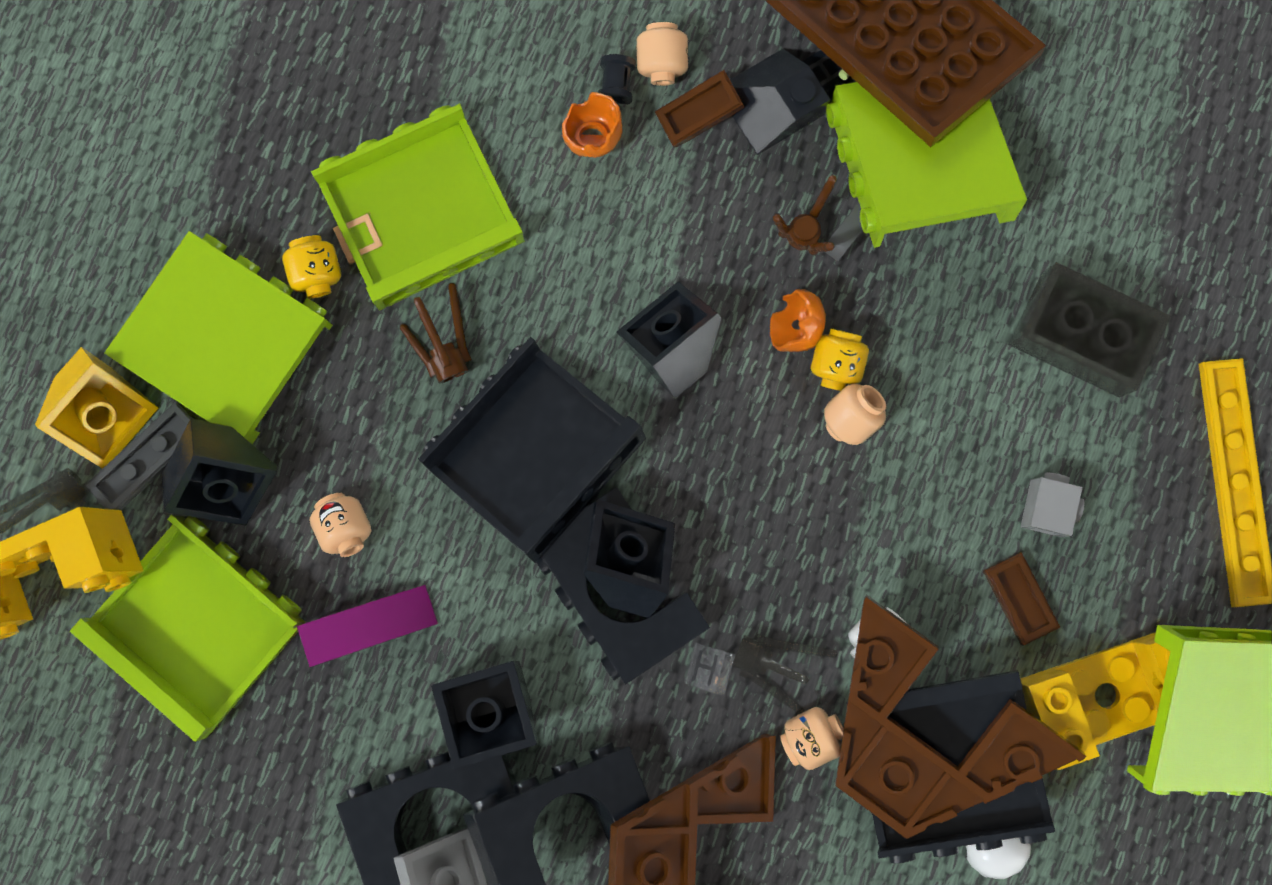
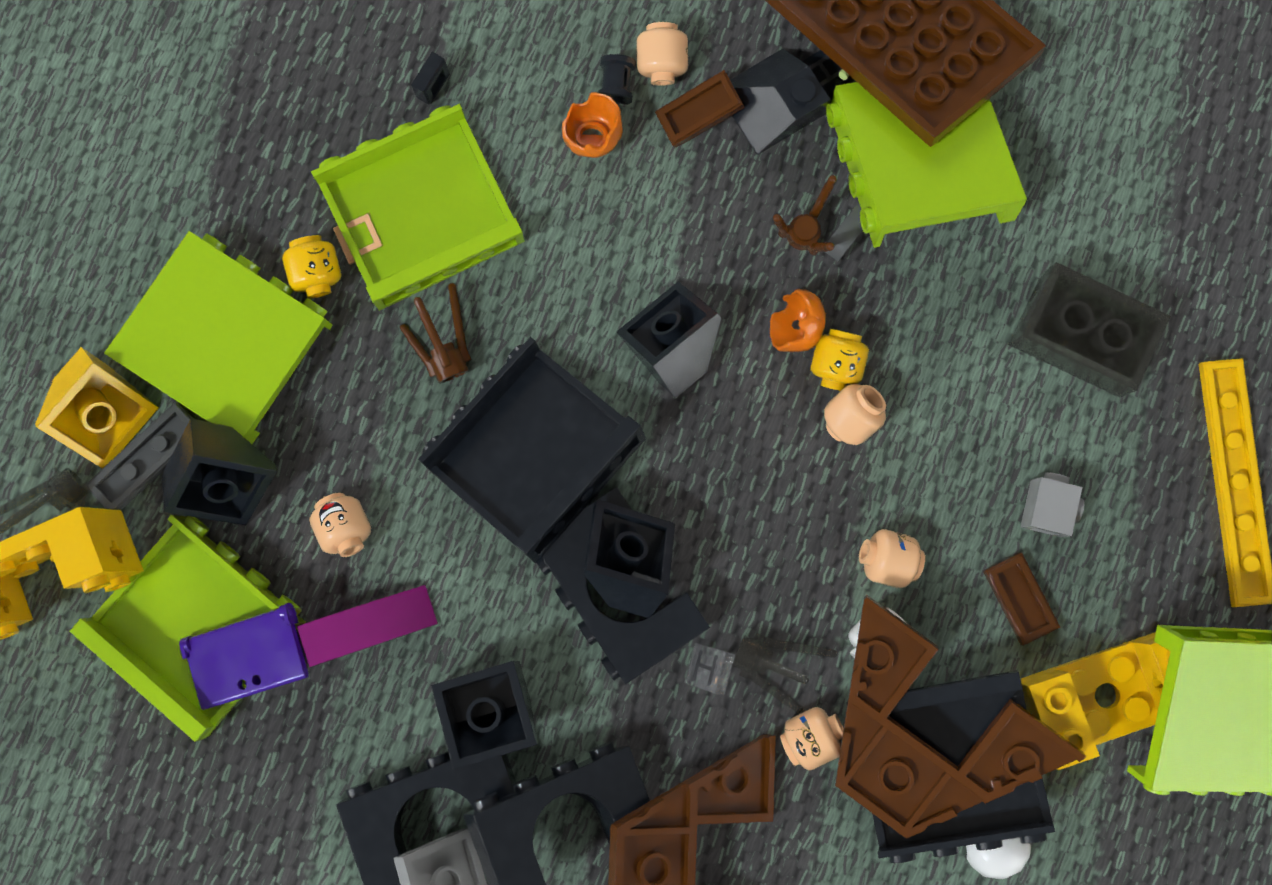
(256, 650): none -> dark purple door
(430, 78): none -> black tile
(892, 558): none -> light nougat head

